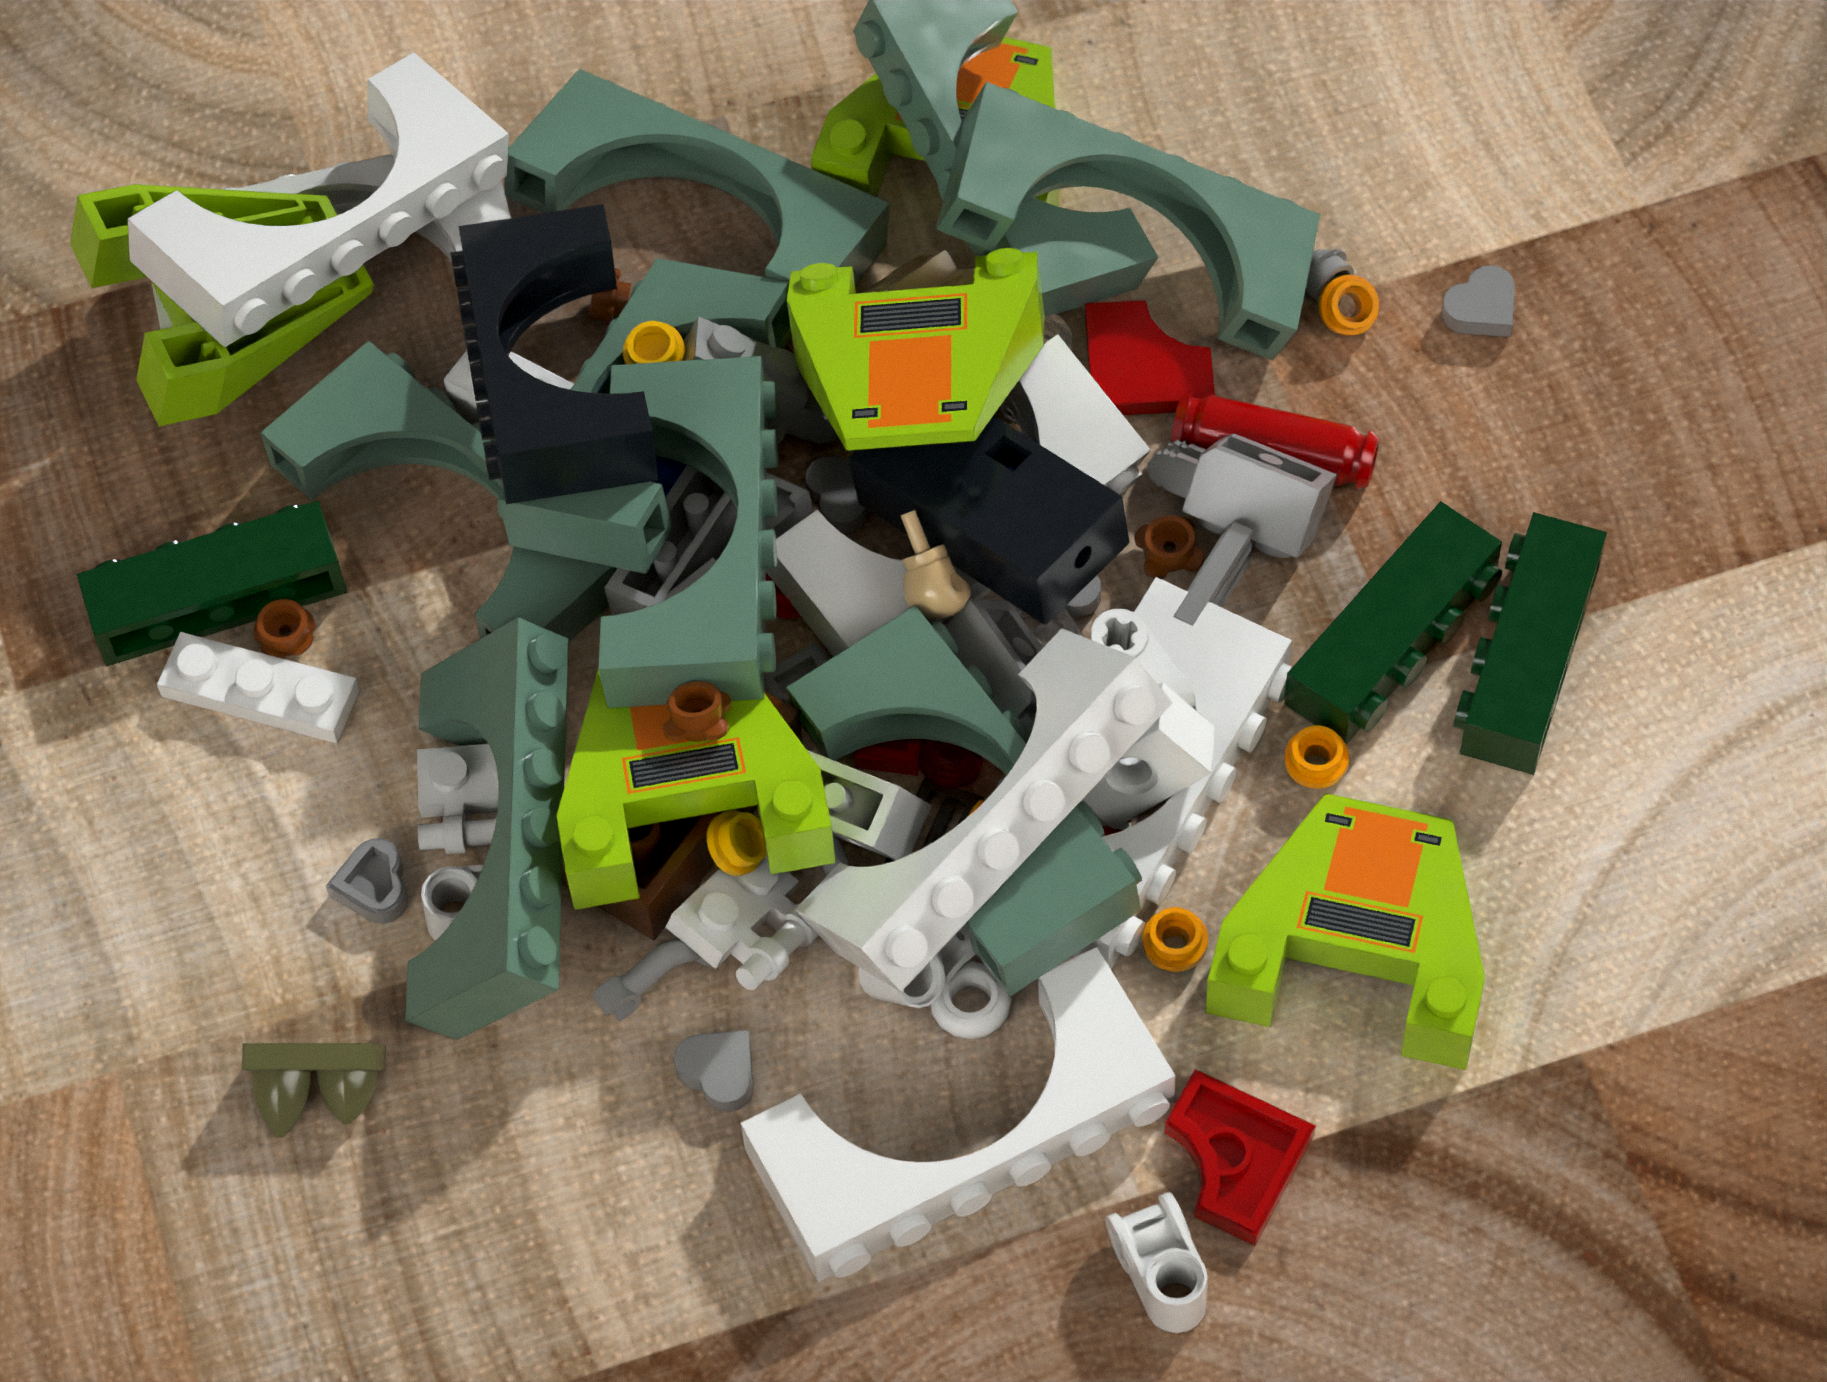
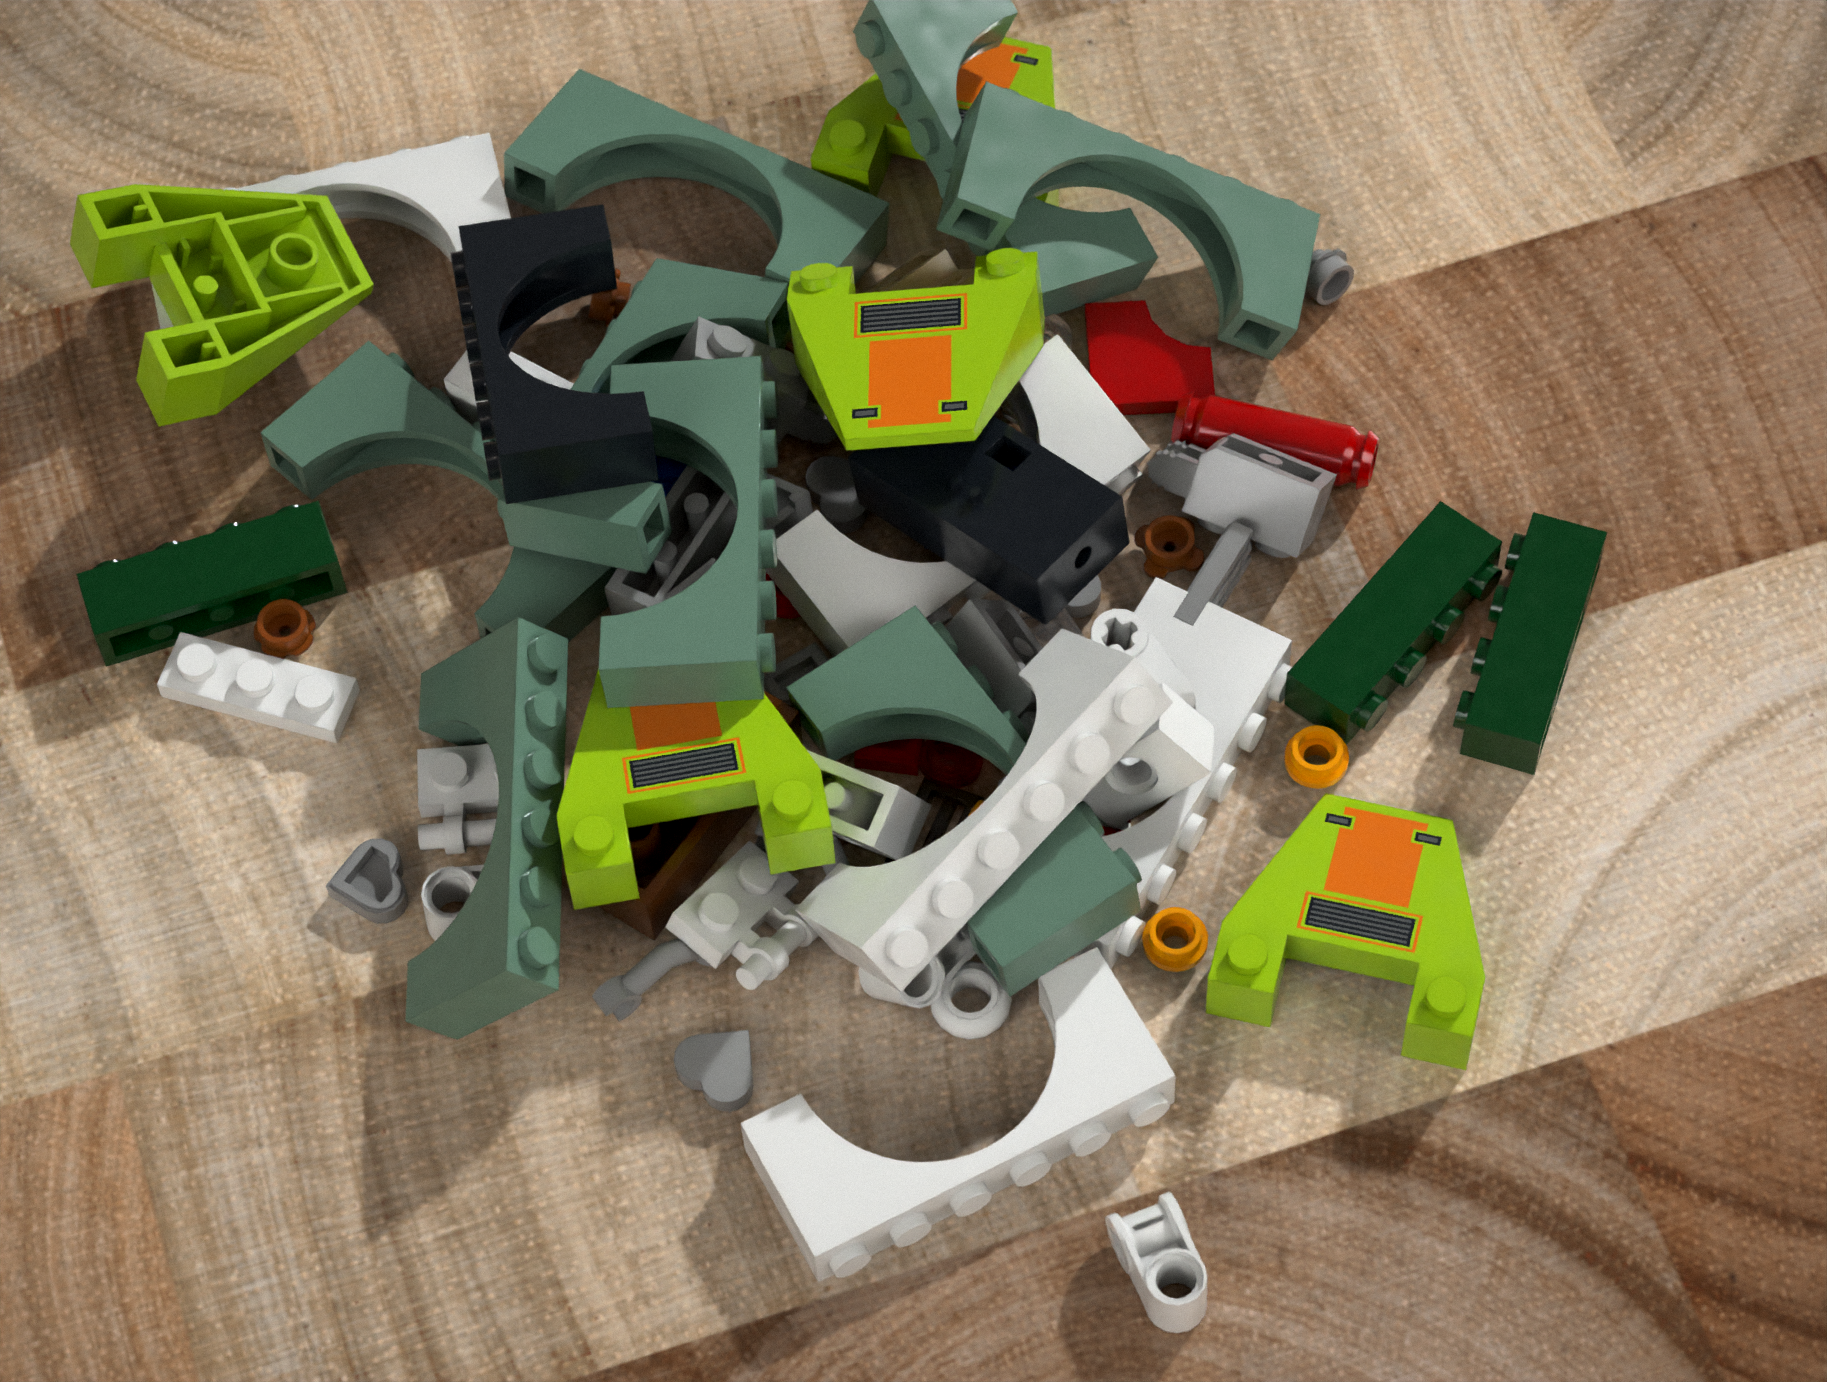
(245, 274): white arch -> none
(284, 1075): olive tile -> none
(653, 343): yellow plate -> none
(697, 712): dark orange plate -> none
(736, 842): yellow plate -> none
(931, 576): tan piece -> none
(1241, 1153): red tile -> none
(1365, 301): light orange plate -> none
(1482, 304): light grey tile -> none

